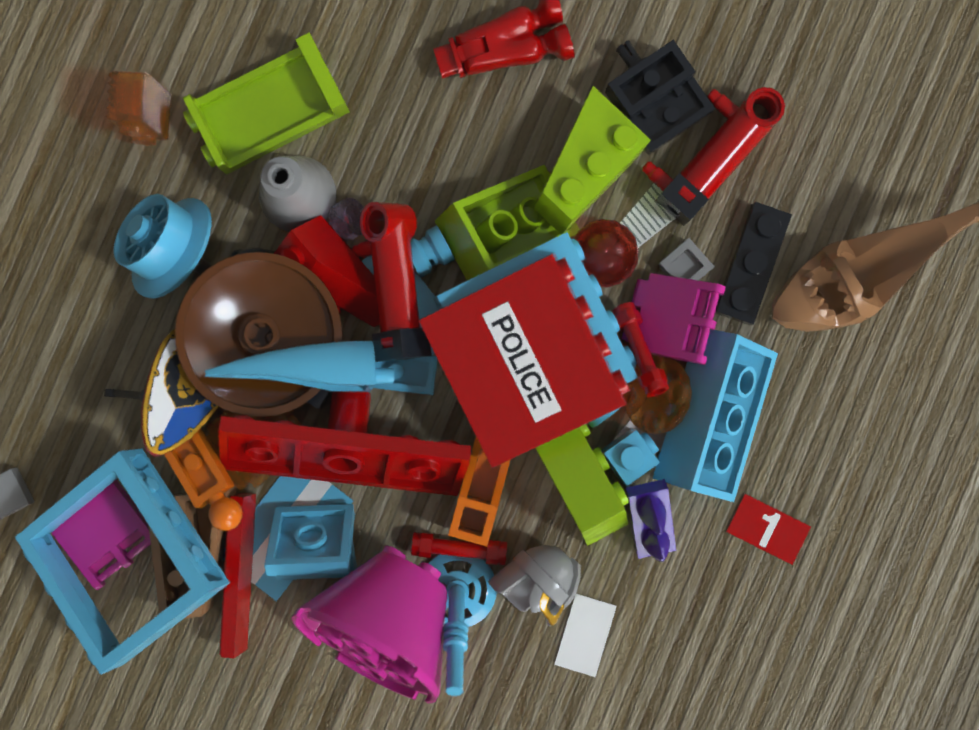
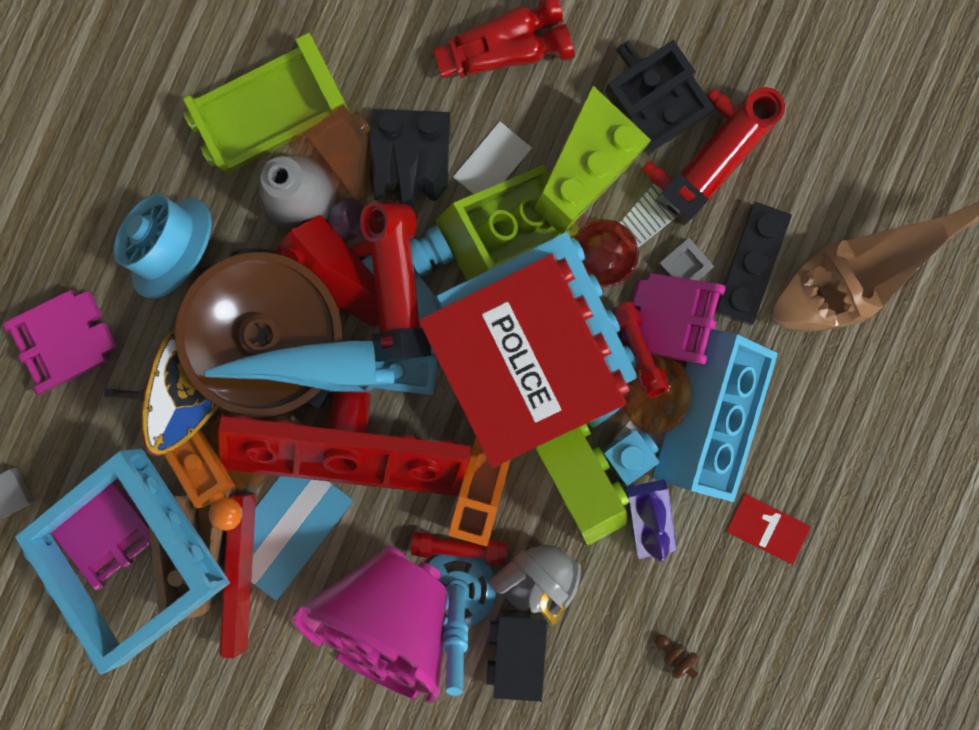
(62, 339): none -> dark pink plate
(139, 107): clear orange brick -> none
(311, 542): medium azure bracket -> none
(345, 147): none -> clear orange slope
(409, 154): none -> black plate
(493, 160): none -> white sticker
(519, 655): none -> black brick
(585, 635): white sticker -> none
(674, 655): none -> reddish brown hair

